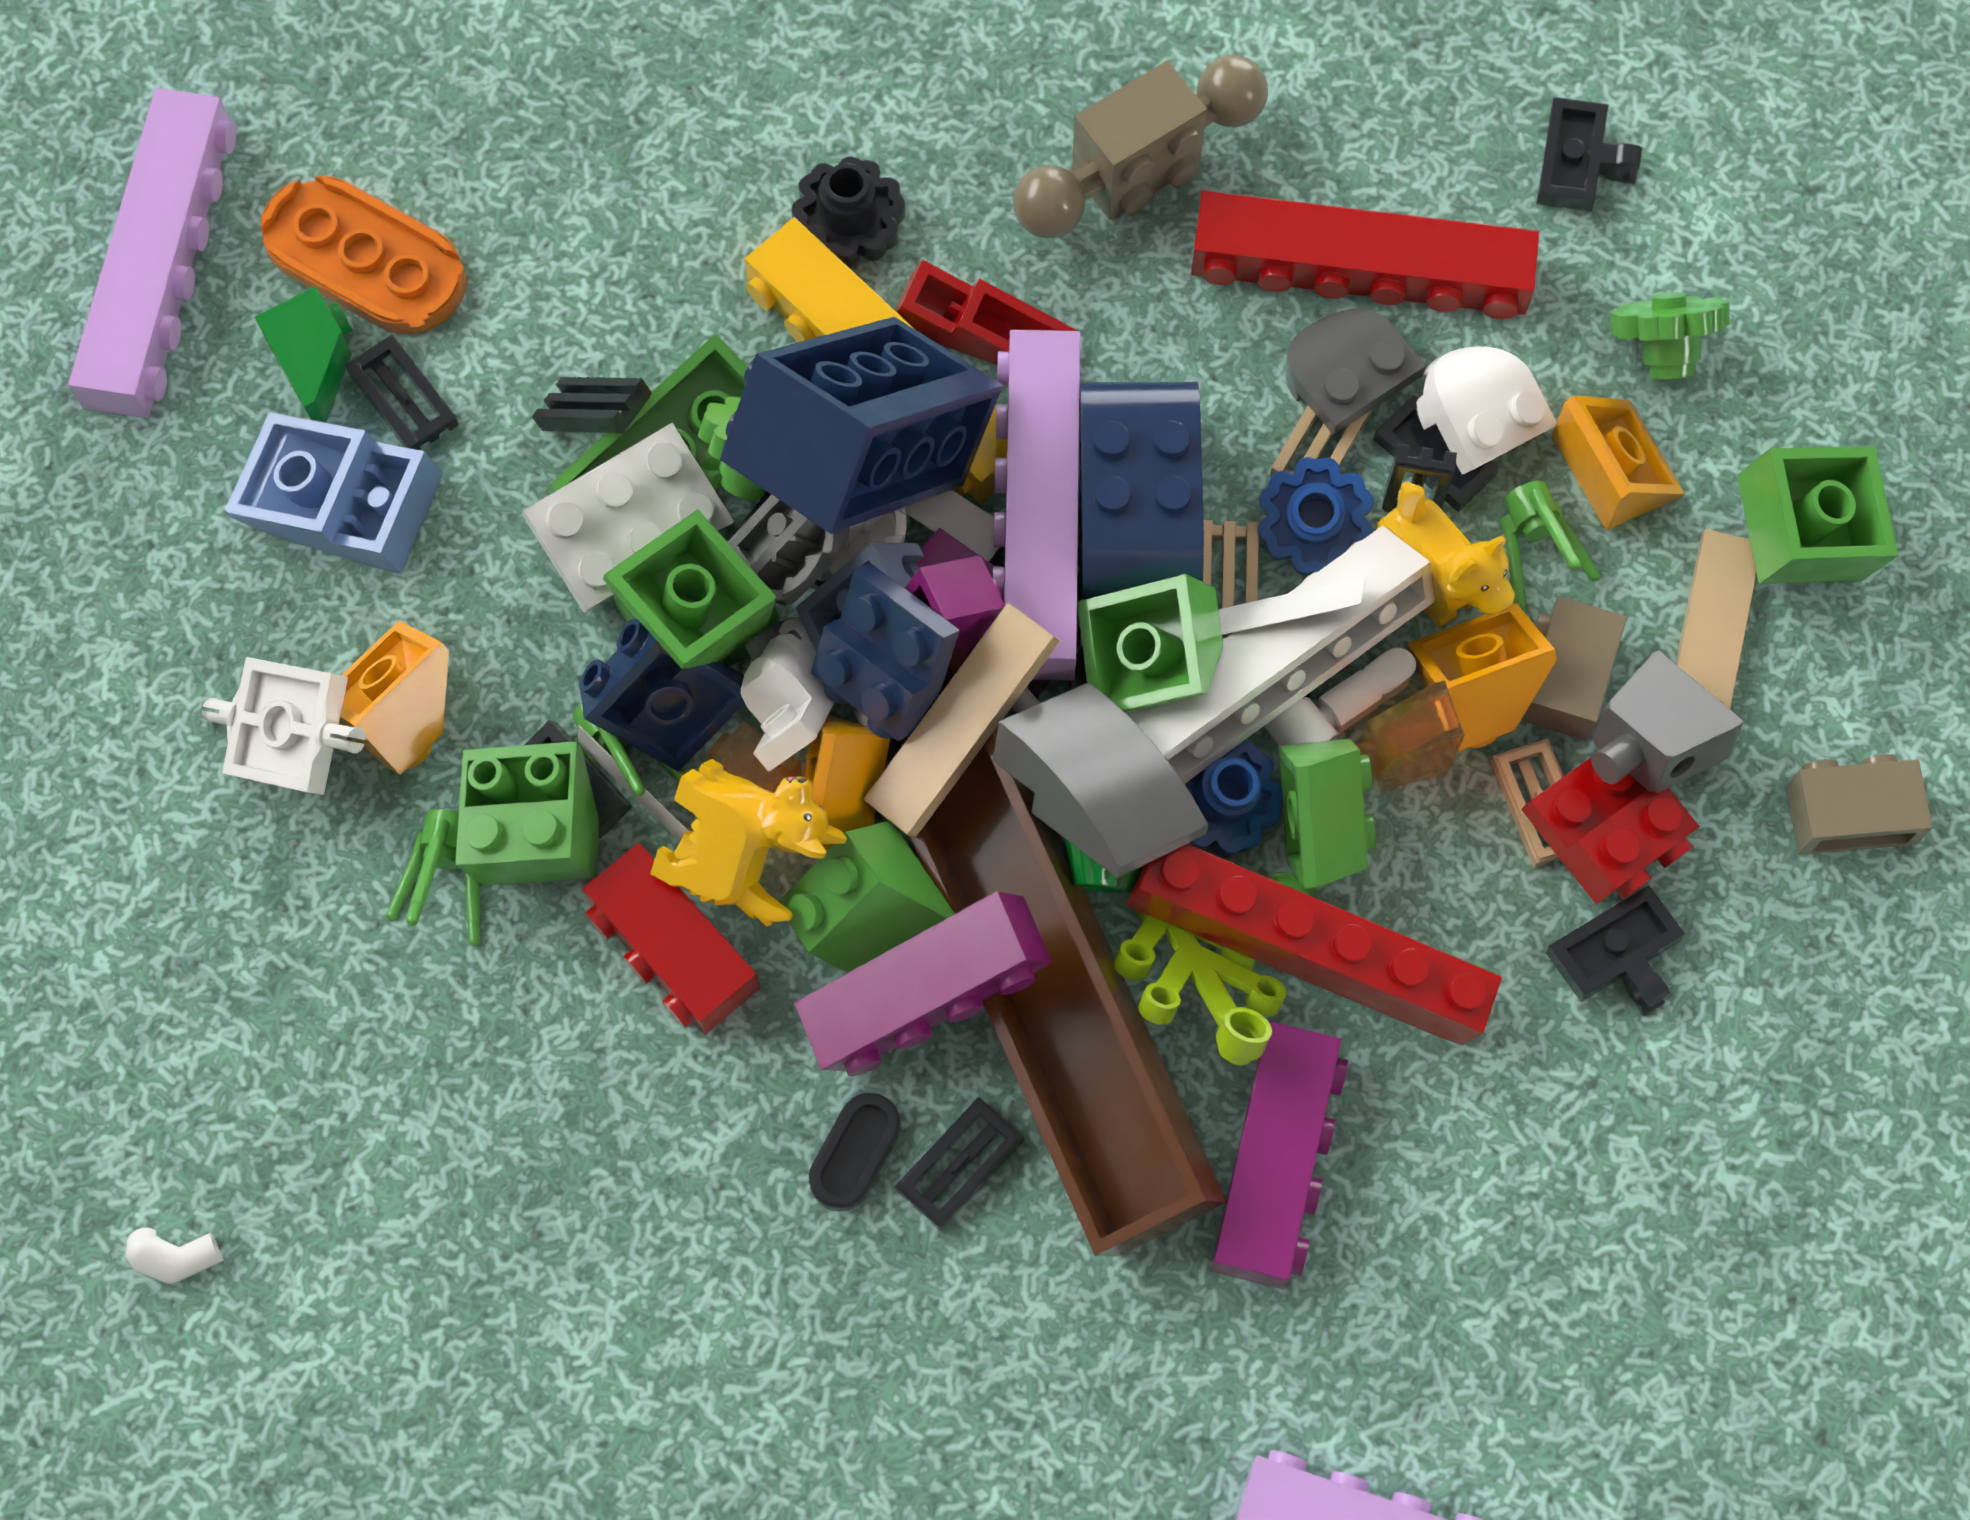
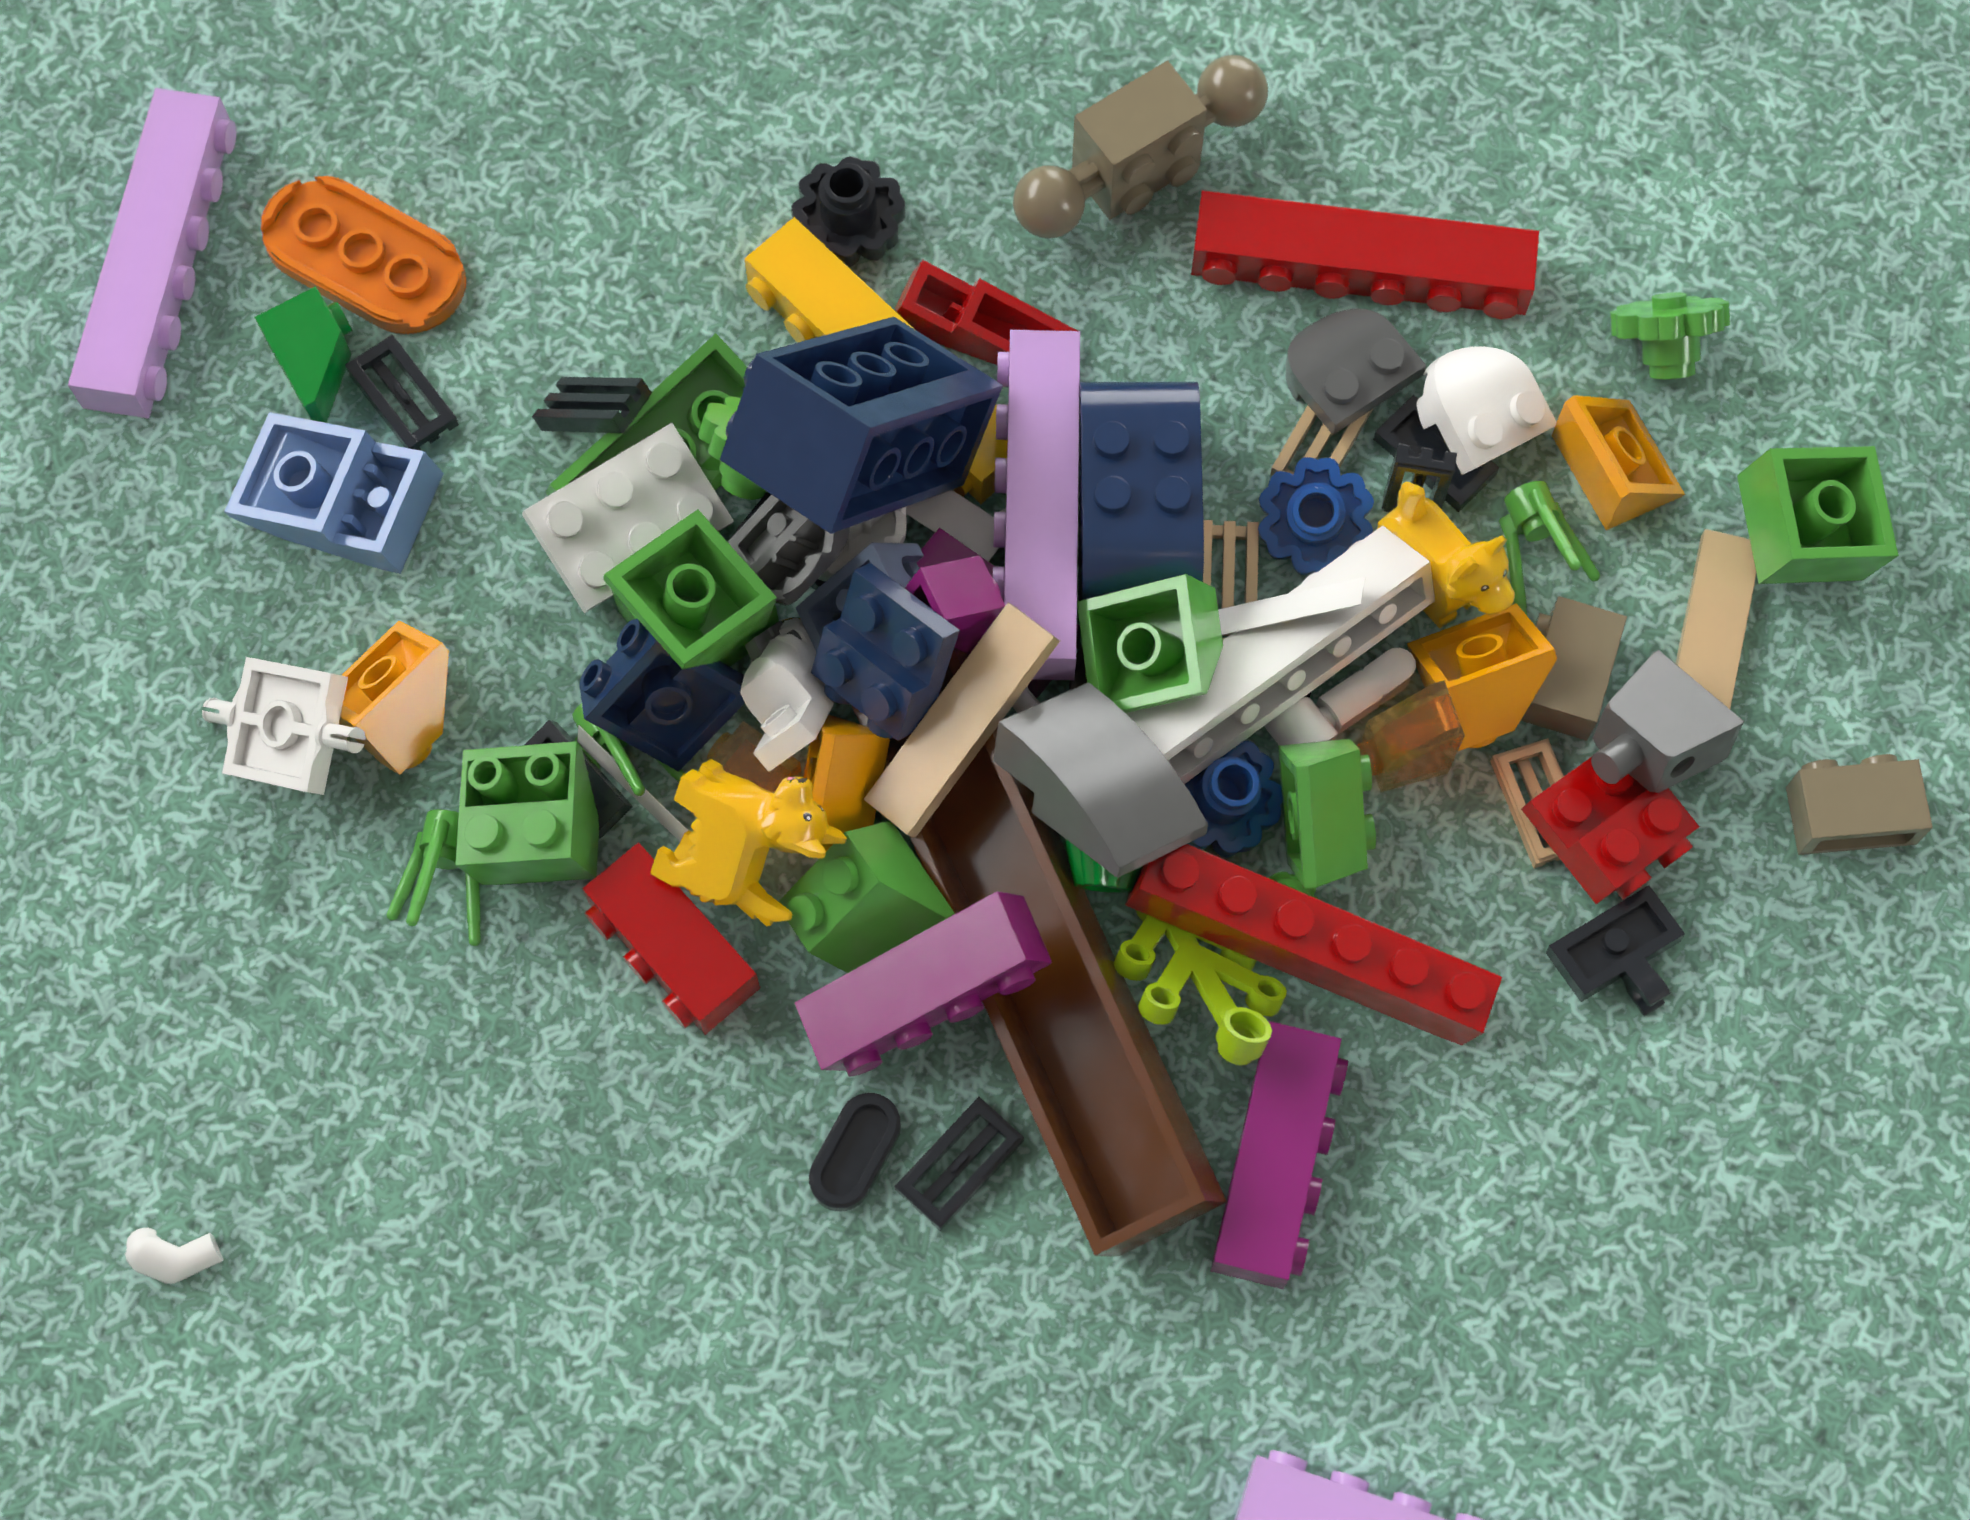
(1578, 155): black plate -> none

